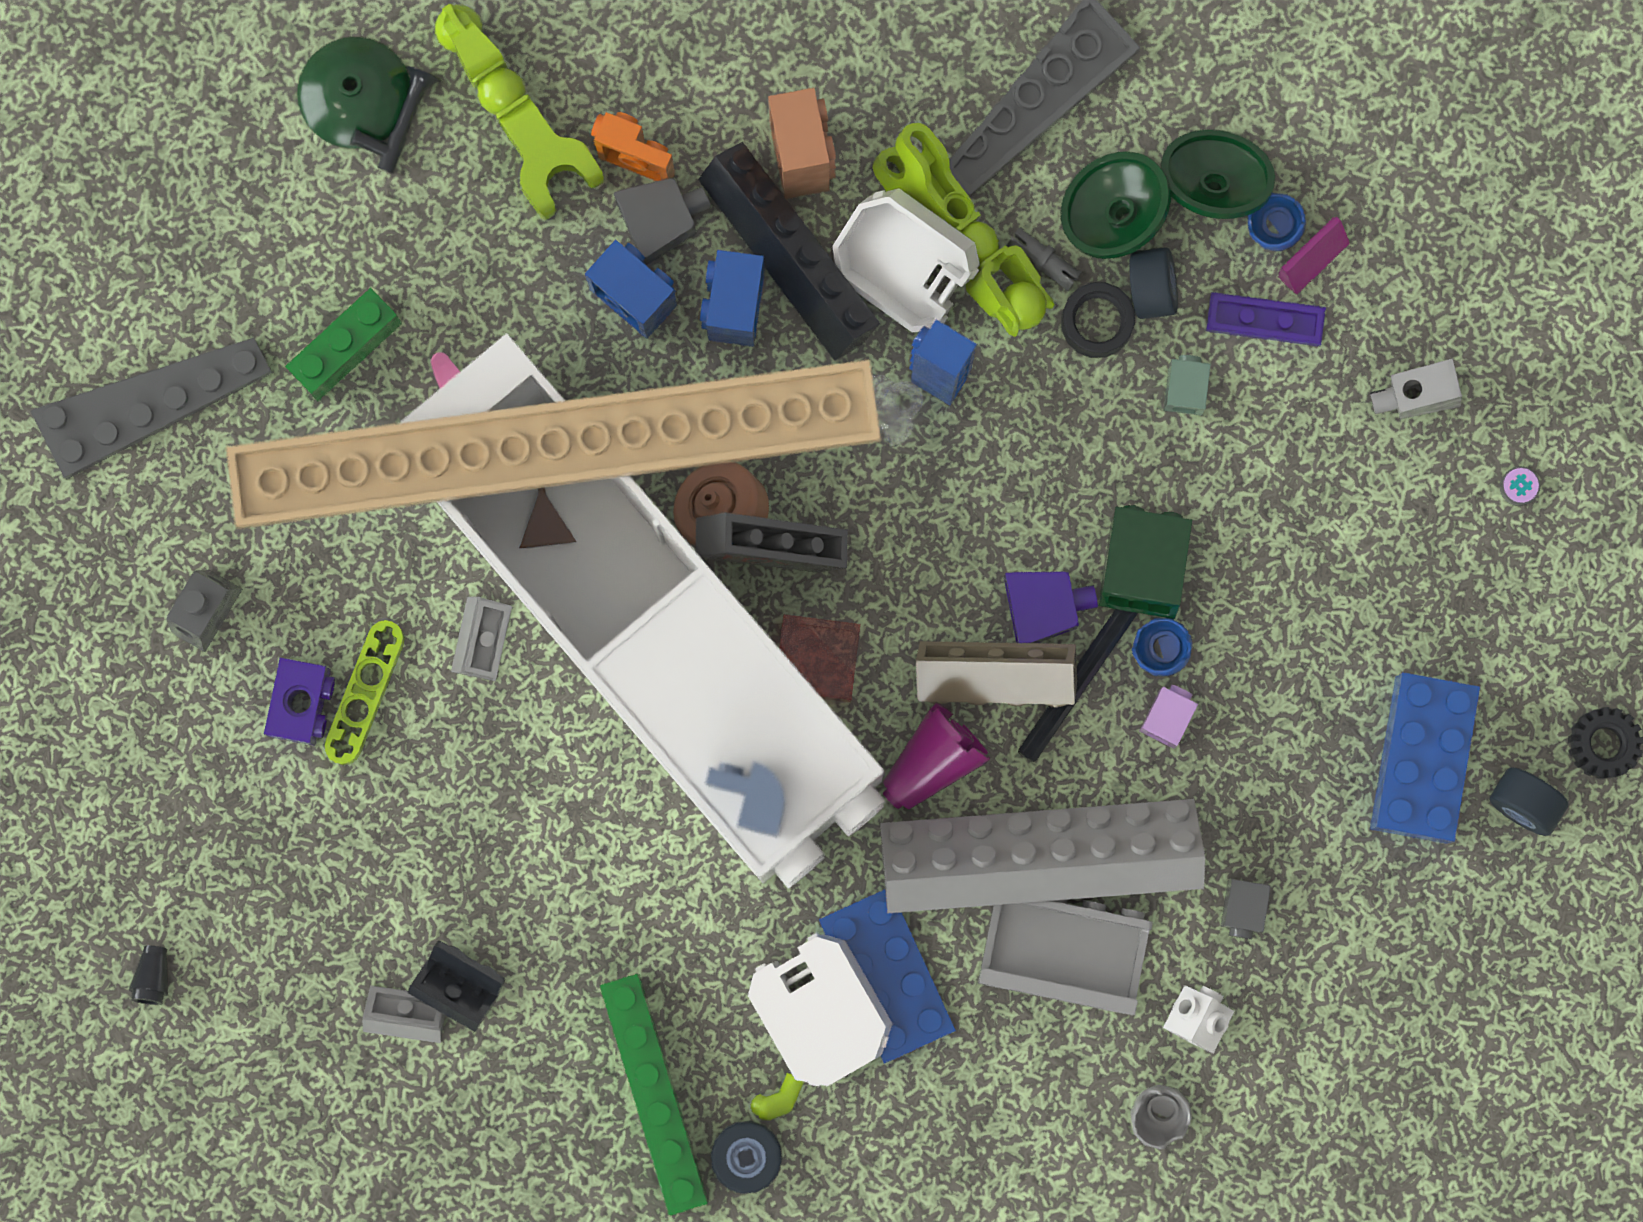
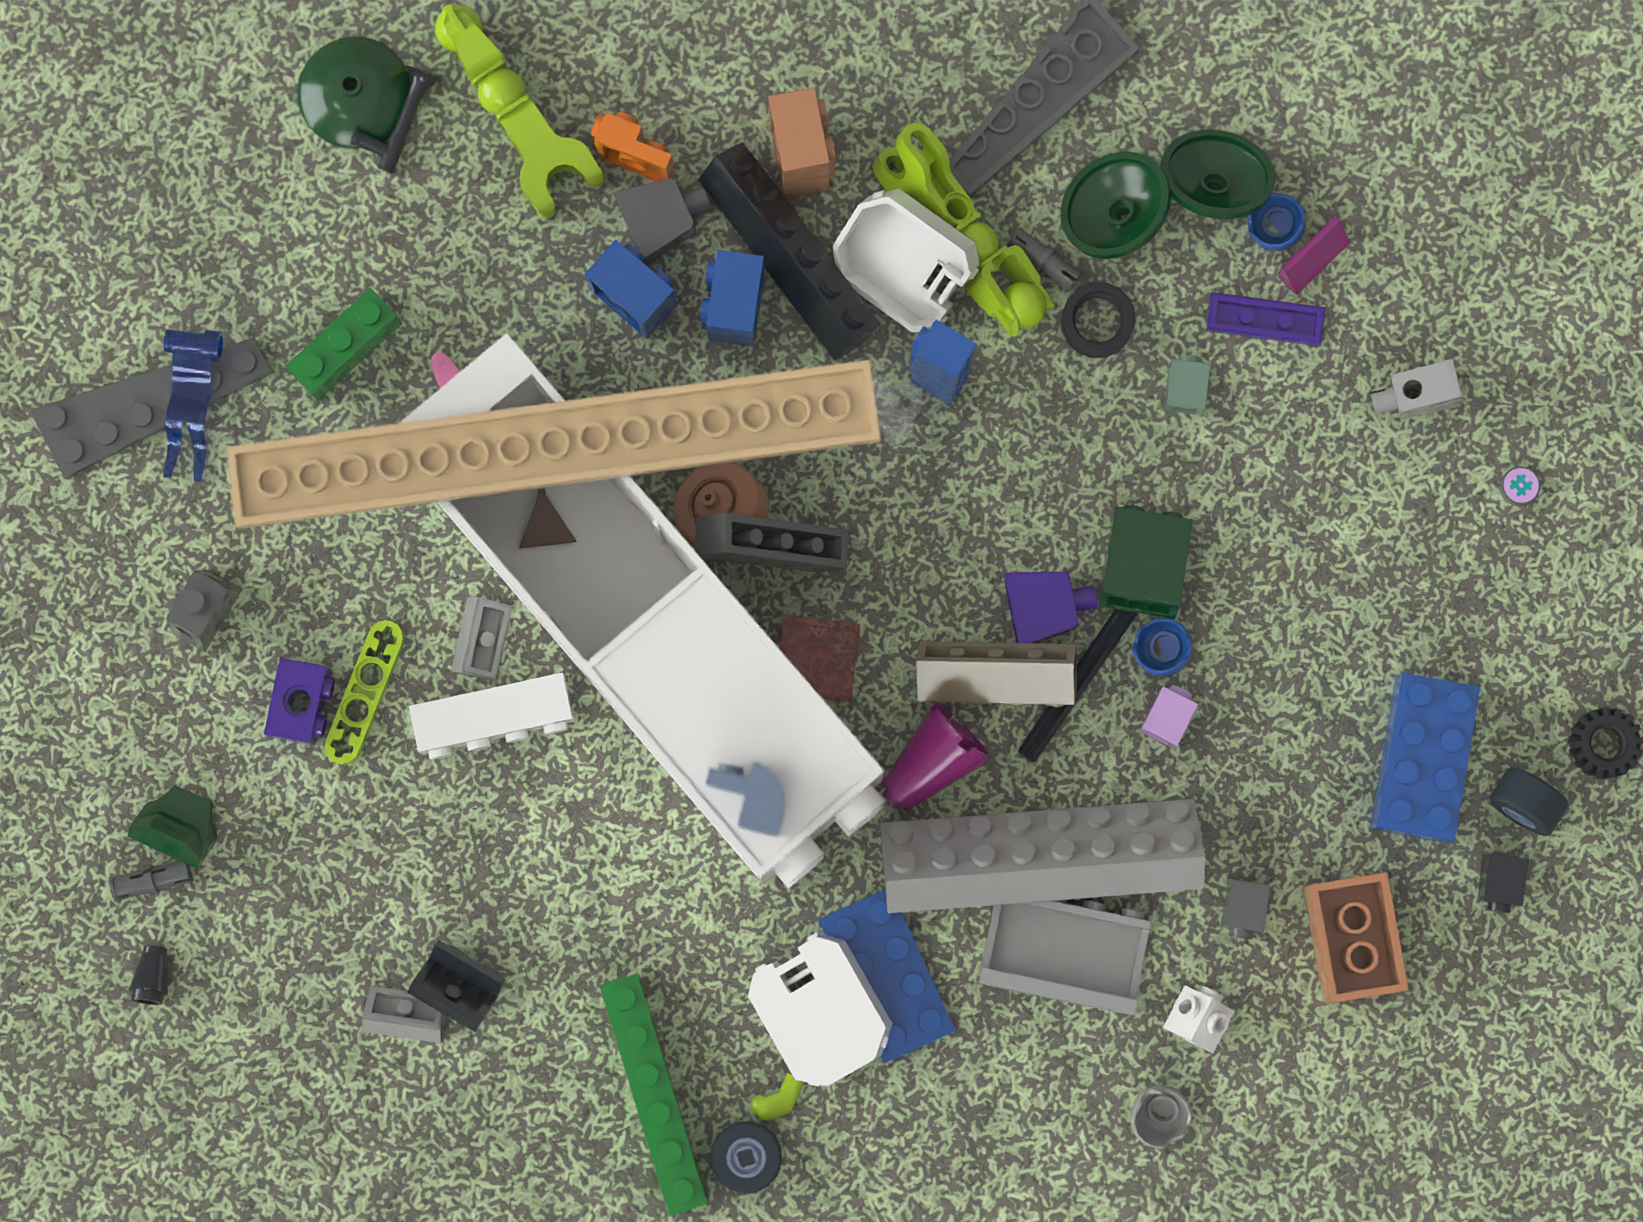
(150, 880): none -> dark grey pin
(177, 826): none -> dark green slope
(190, 392): none -> clear blue flag
(492, 714): none -> white brick
(1153, 283): black wheel -> none
(1355, 938): none -> nougat brick
(1502, 882): none -> black brick

